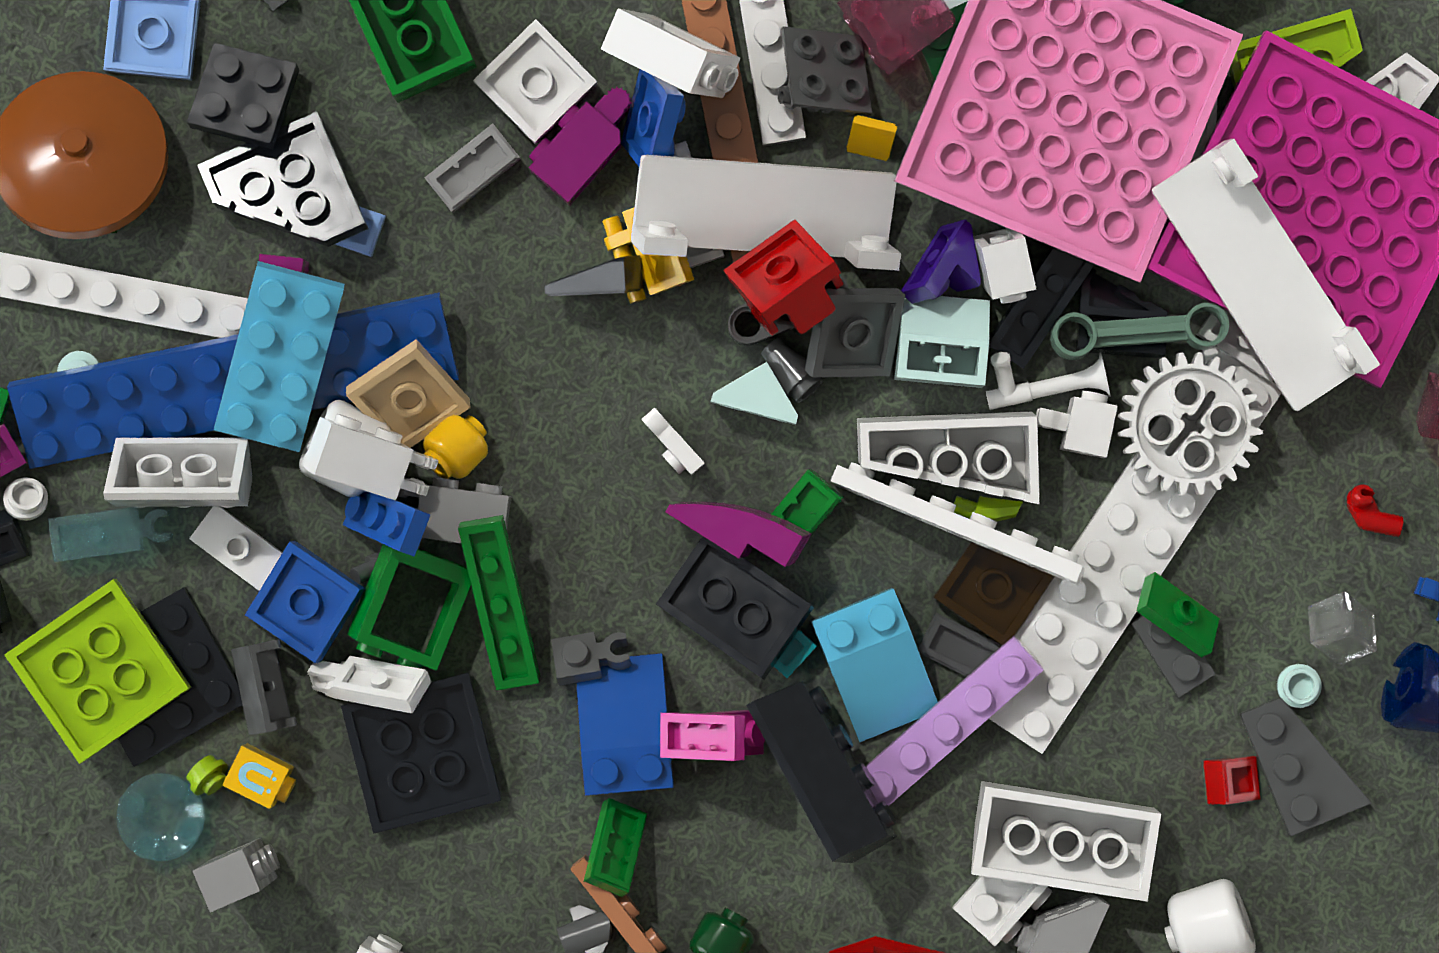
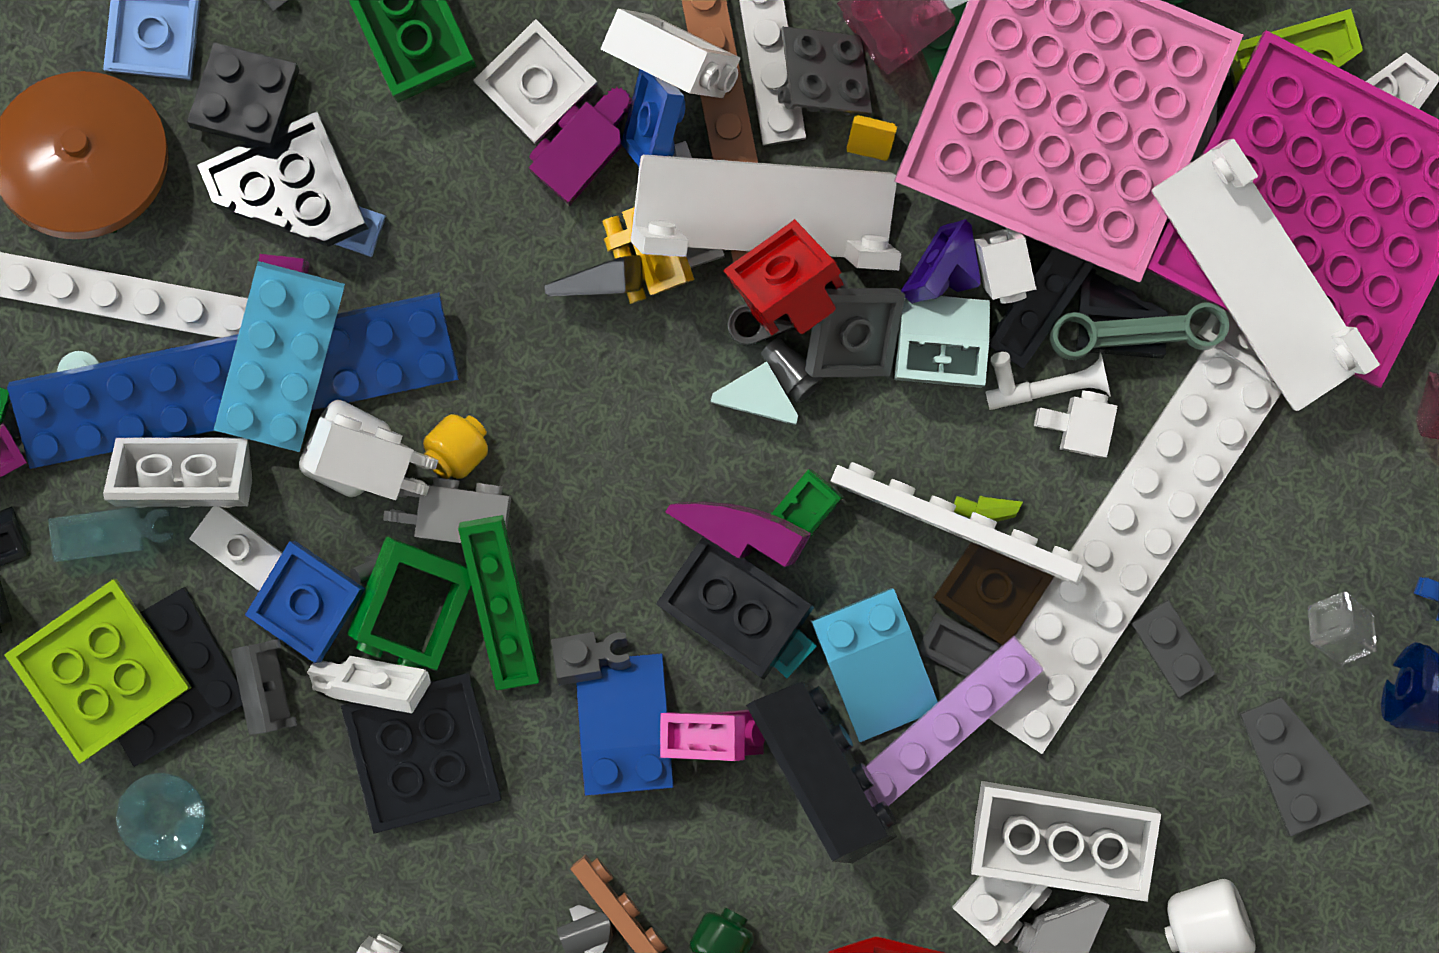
(25, 498): white plate -> none
(207, 775): lime plate -> none
(237, 874): light grey brick -> none
(260, 777): yellow brick -> none
(386, 521): blue plate -> none
(408, 393): tan plate -> none
(472, 168): light grey plate -> none
(615, 847): green plate -> none
(679, 453): white plate -> none
(958, 450): white wedge -> none
(1178, 614): green plate -> none
(1221, 448): white gear -> none
(1231, 780): red slope -> none
(1299, 685): light aqua plate -> none
(1367, 514): red arm -> none

